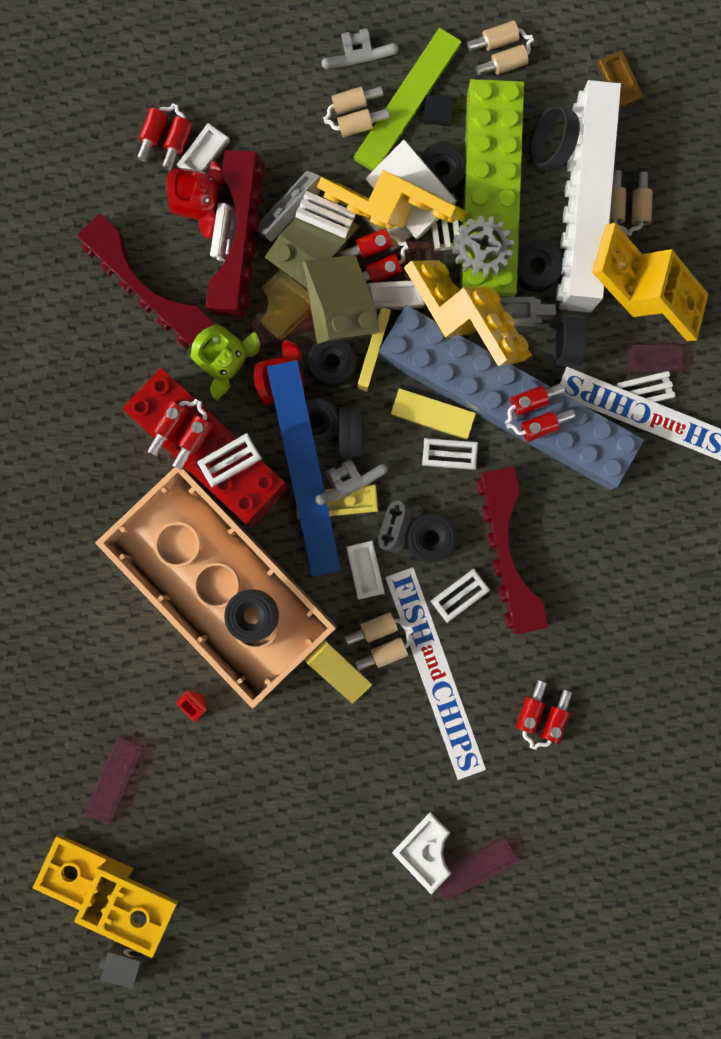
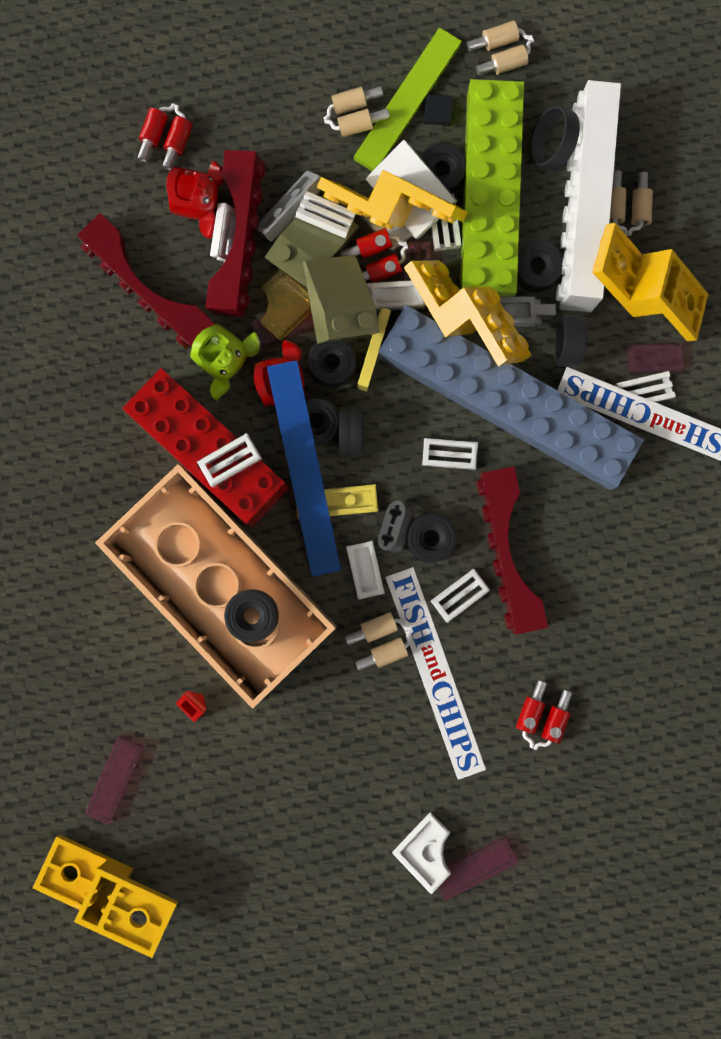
(121, 966): dark grey brick -> none
(170, 423): red piece -> none
(204, 149): white tile -> none
(338, 671): light yellow tile -> none
(351, 485): light grey piece -> none
(361, 55): light grey piece -> none
(433, 414): light yellow tile -> none
(472, 245): light grey gear -> none
(533, 400): red piece -> none
(616, 69): pearl gold tile -> none

